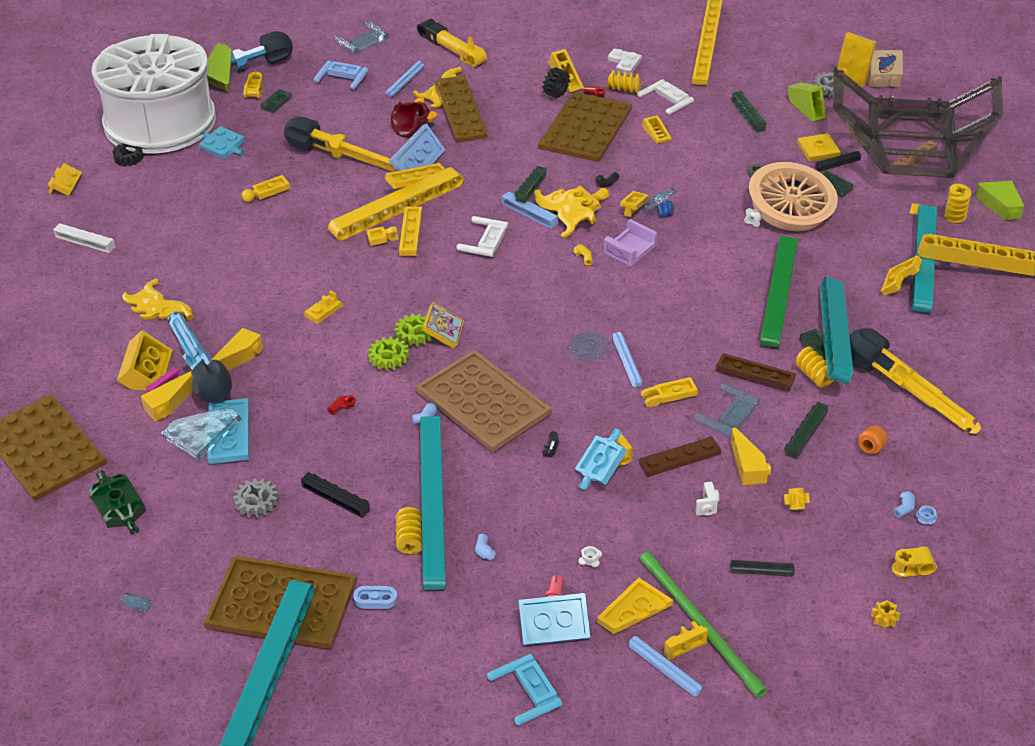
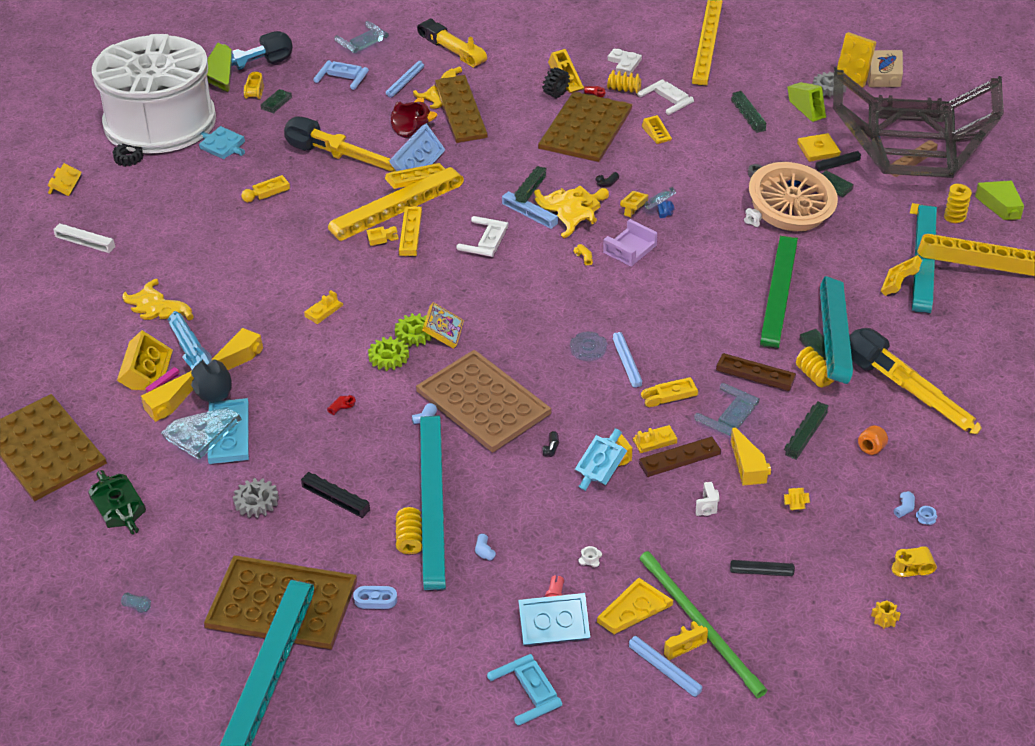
(655, 439): none -> yellow plate

